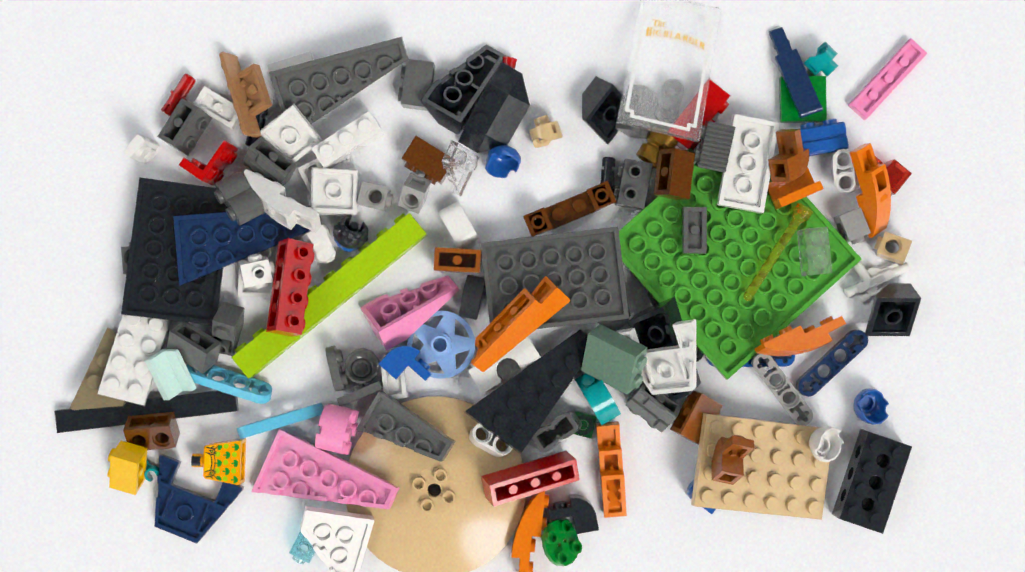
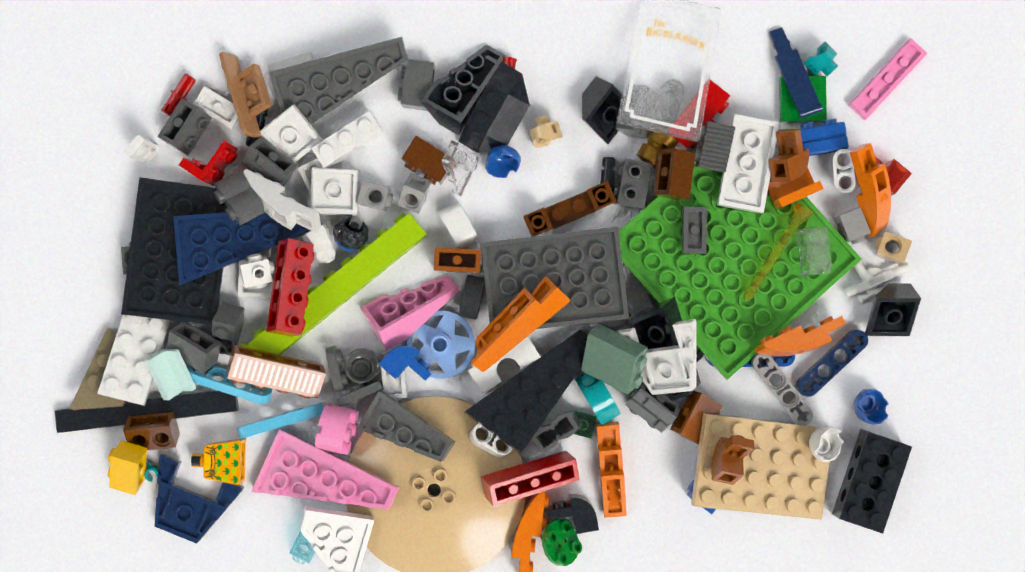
(275, 372): none -> brick

